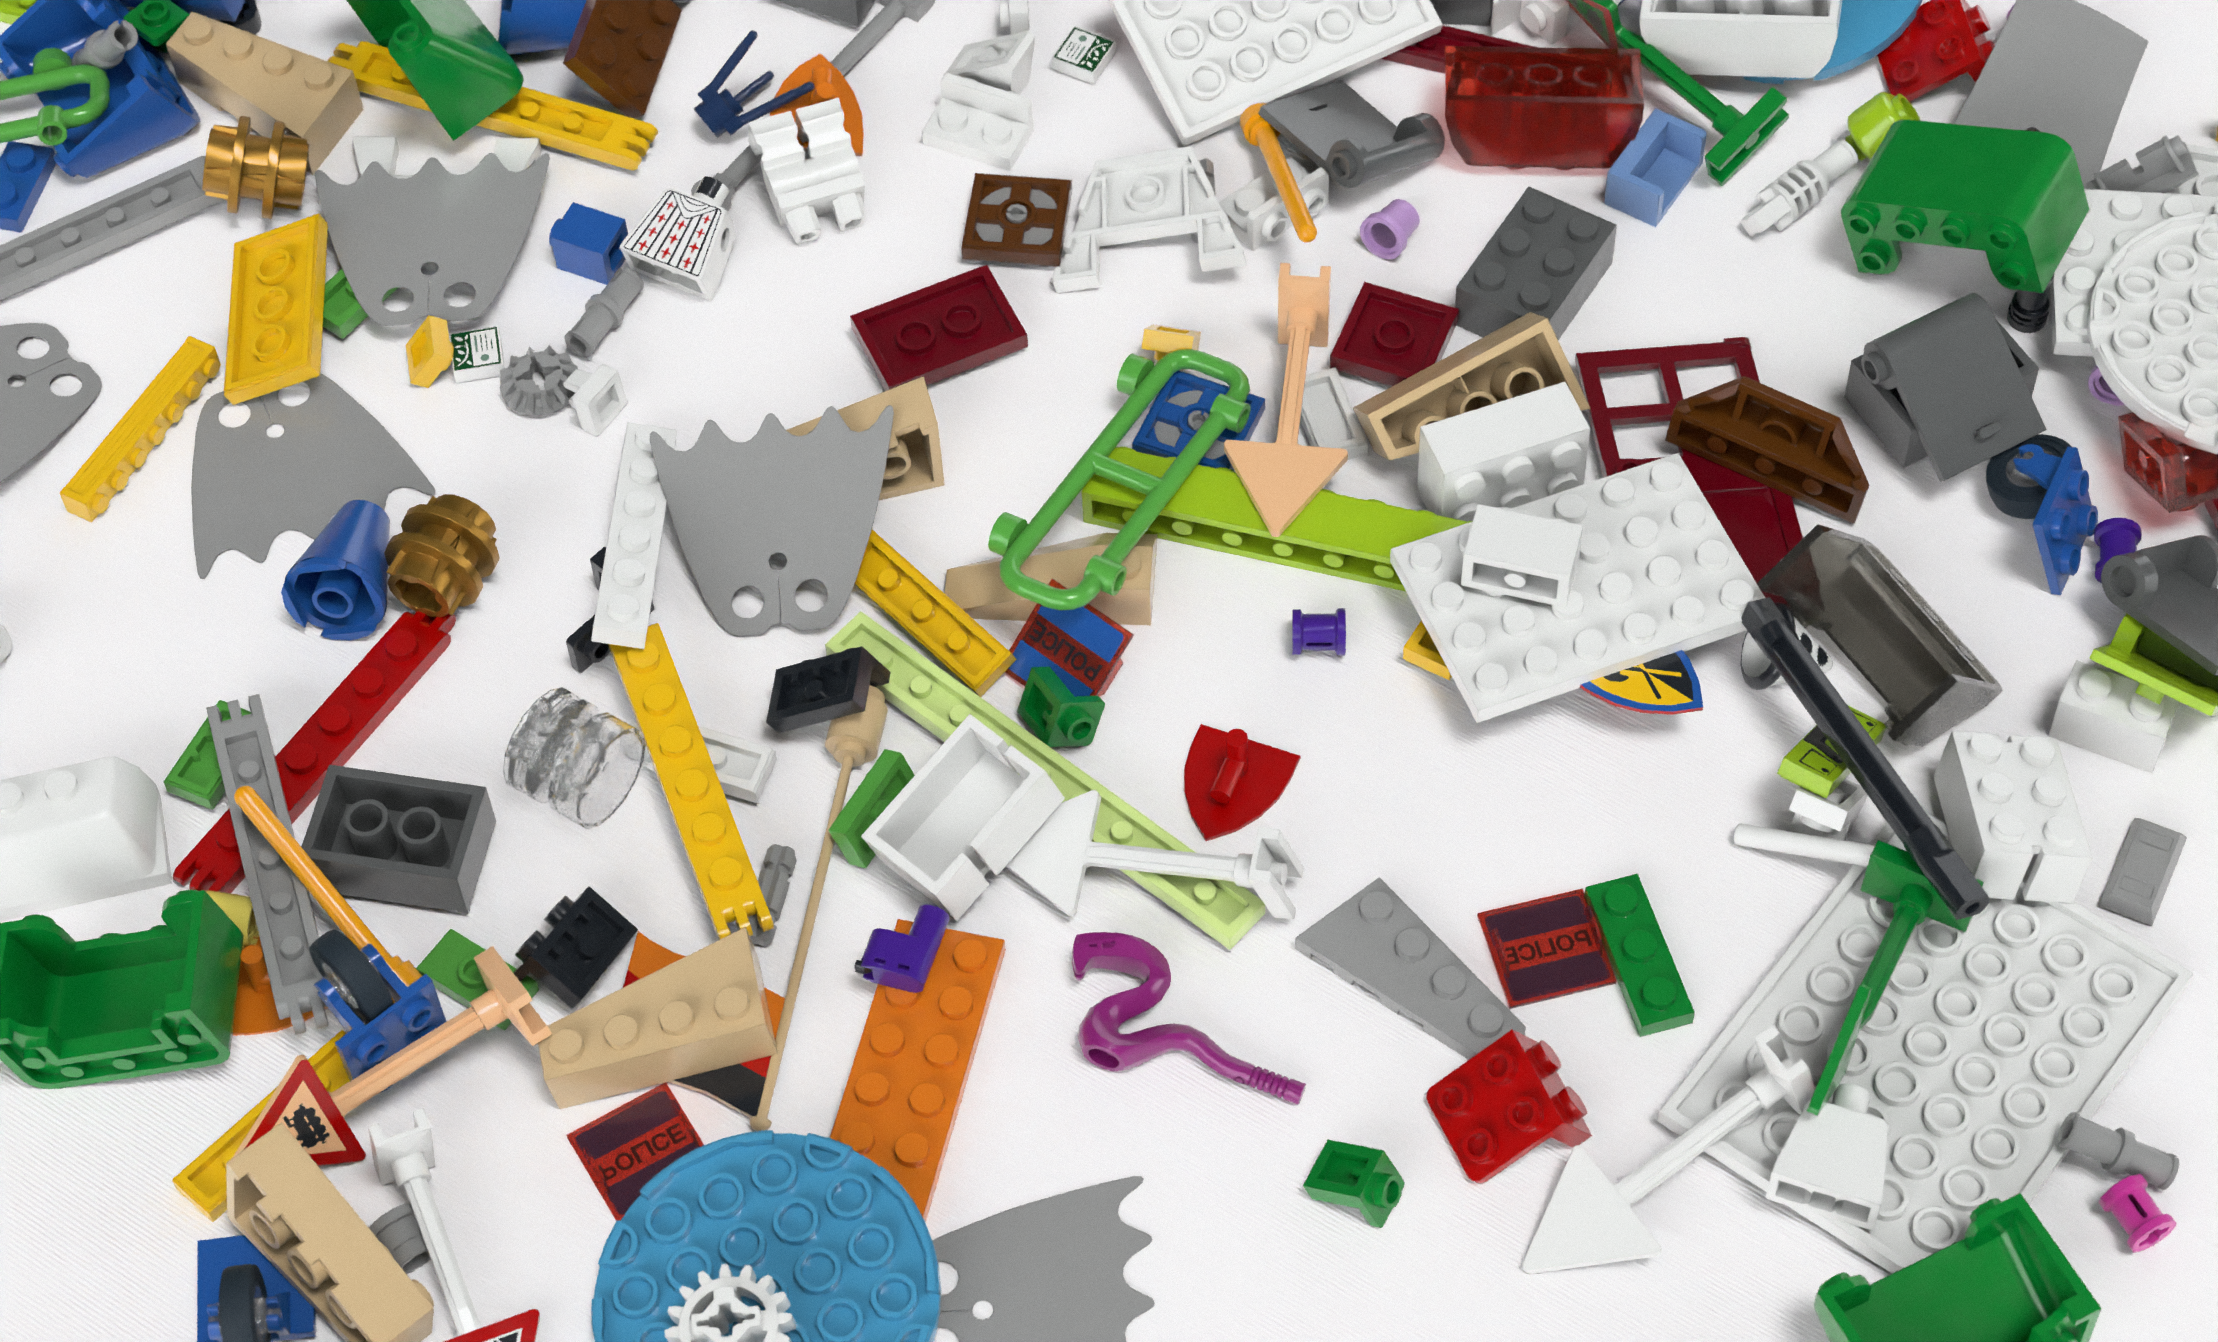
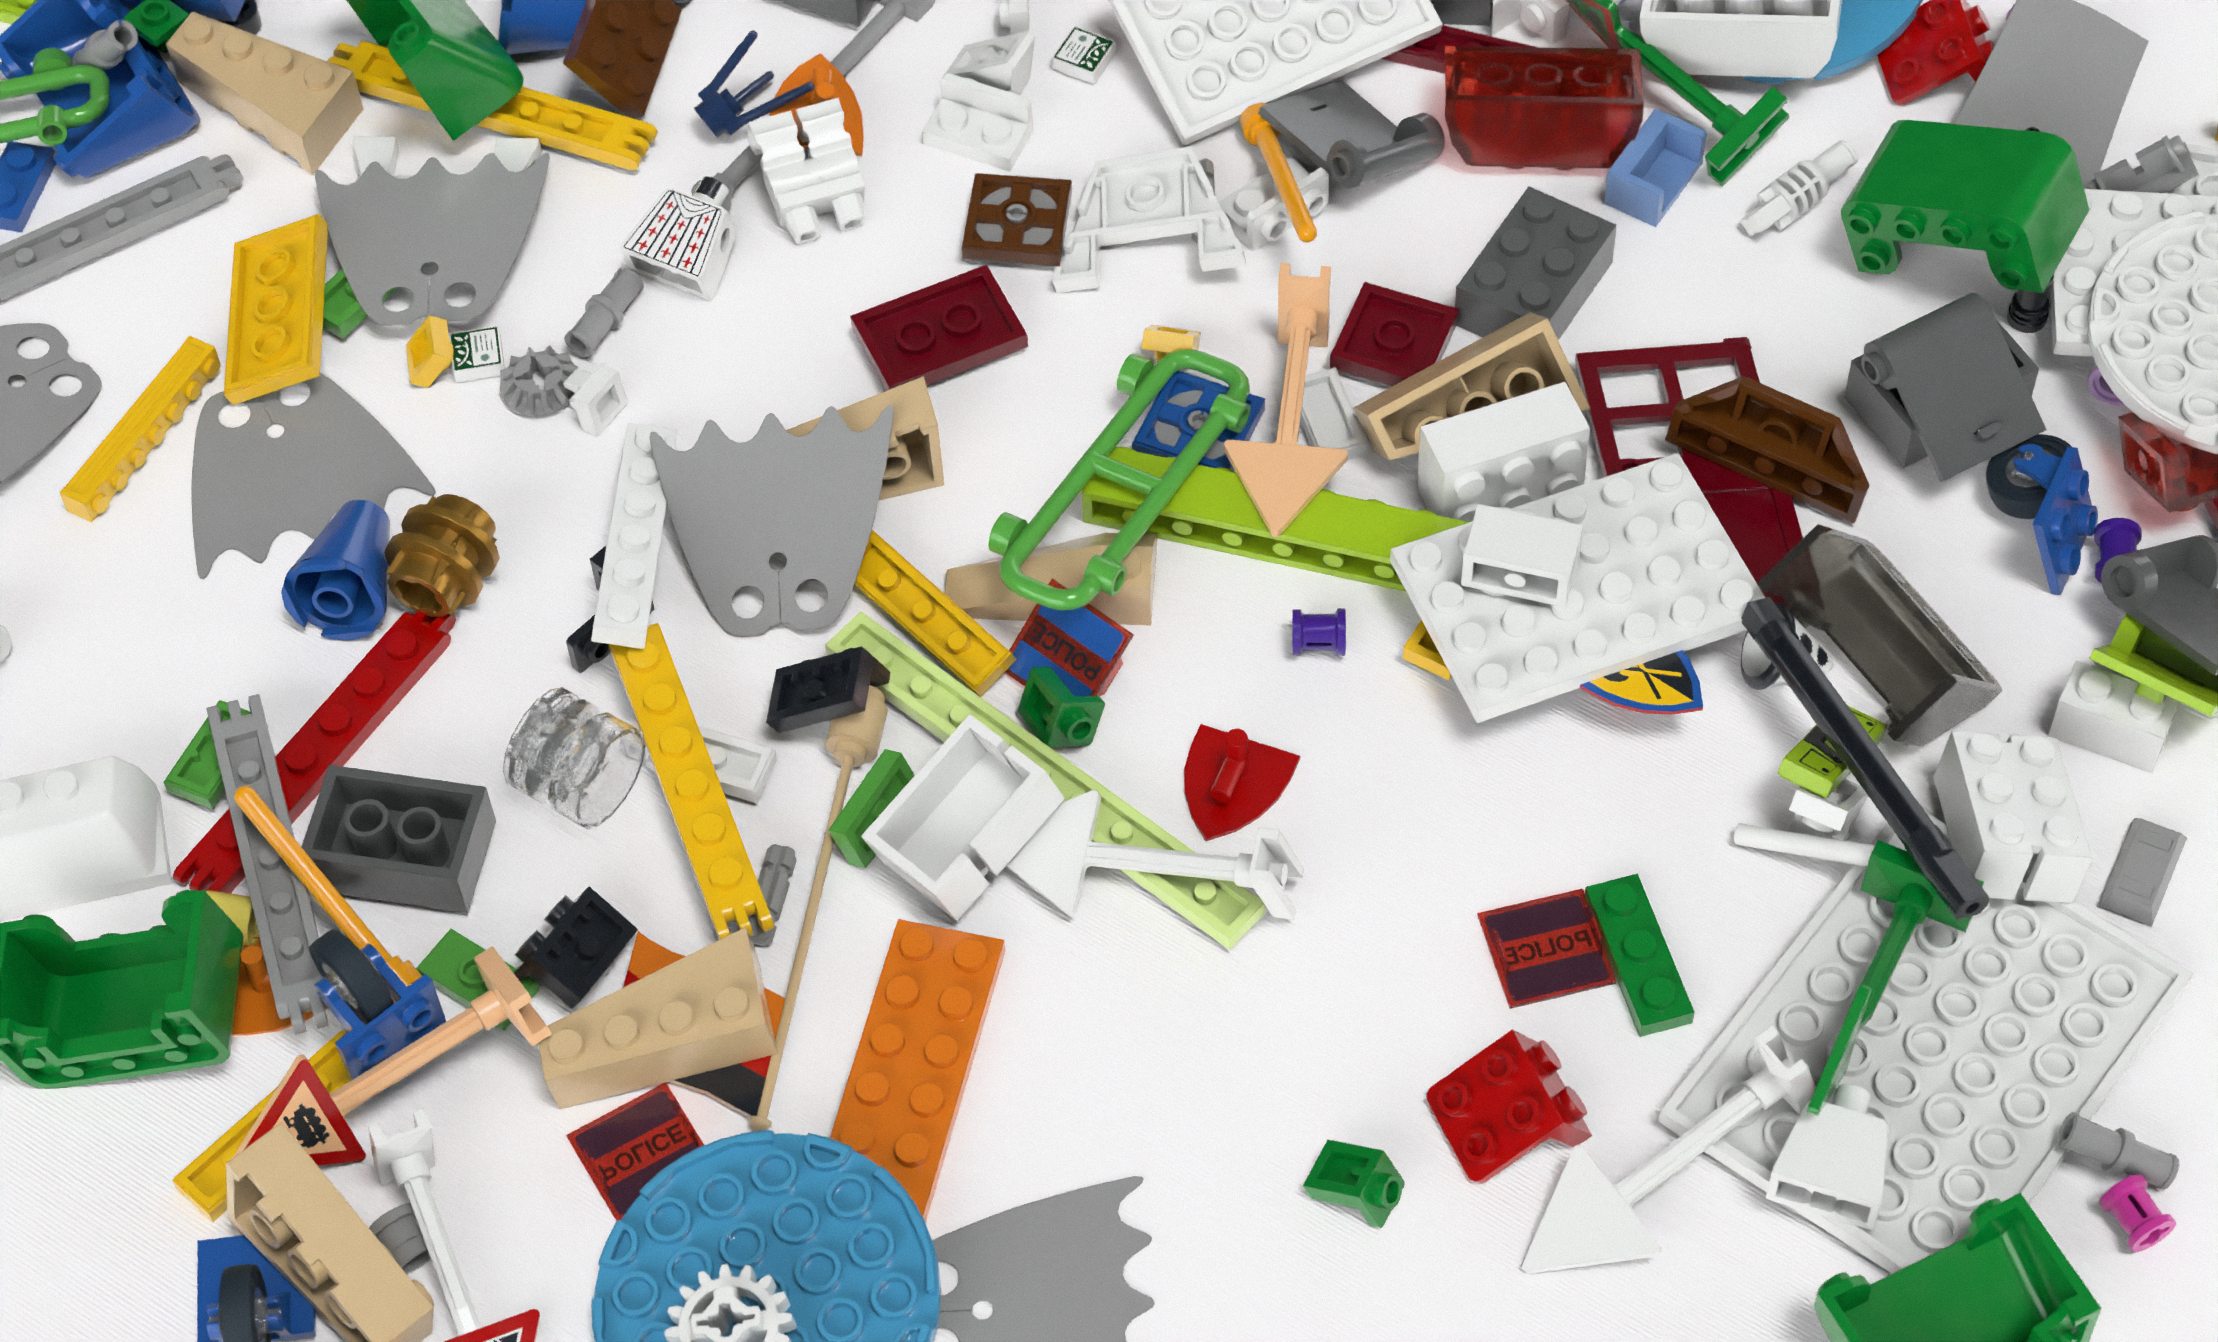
(255, 167): pearl gold piece -> none
(588, 243): blue brick -> none
(904, 959): dark purple piece -> none
(1115, 1051): magenta animal -> none
(1387, 231): lavender piece -> none
(1404, 963): light grey wing -> none
(1873, 120): lime head -> none

